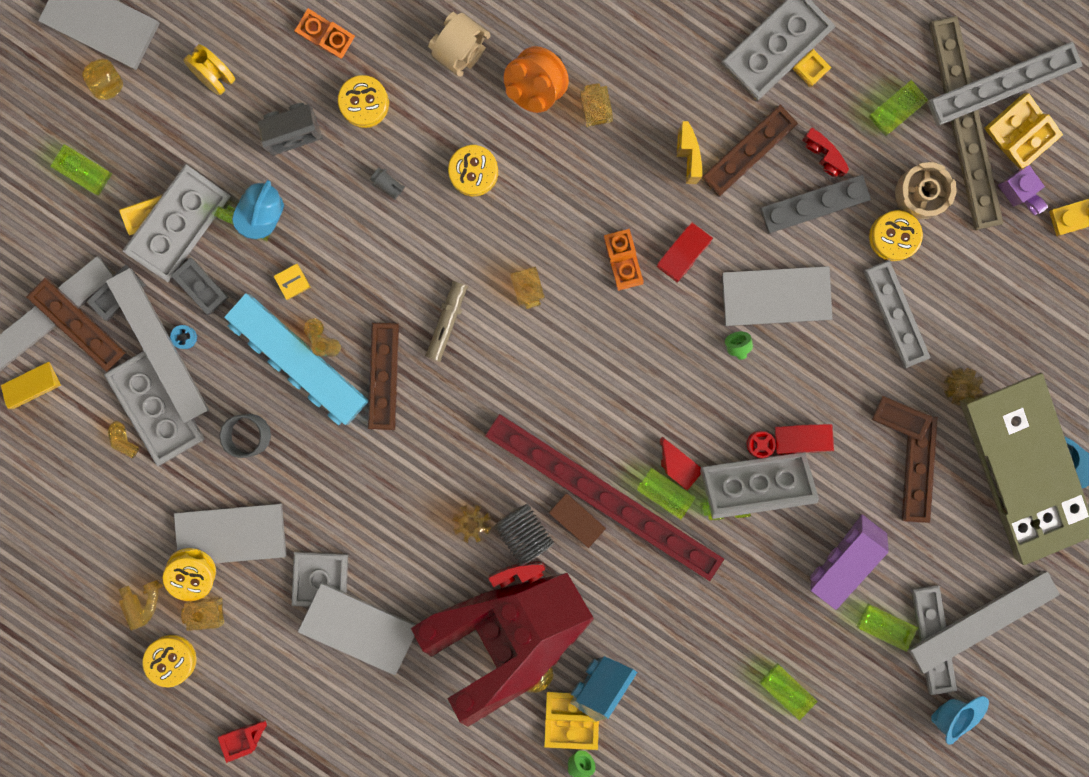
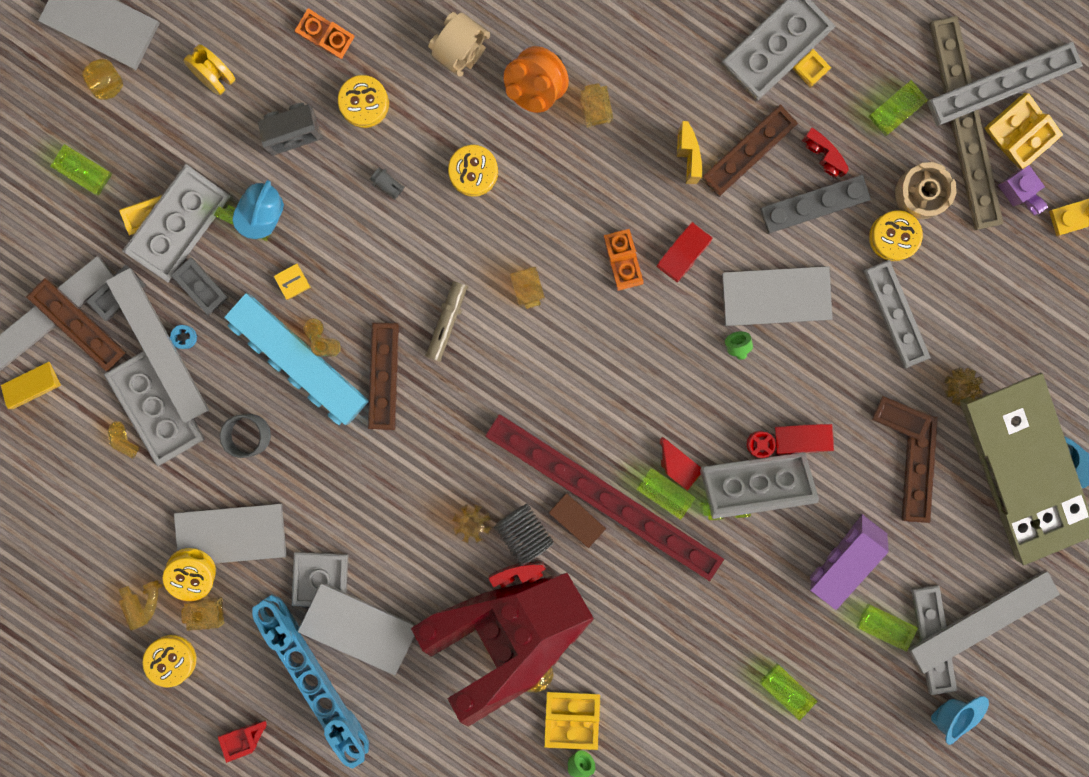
(338, 722): none -> dark azure piece
(602, 688): dark azure slope -> none

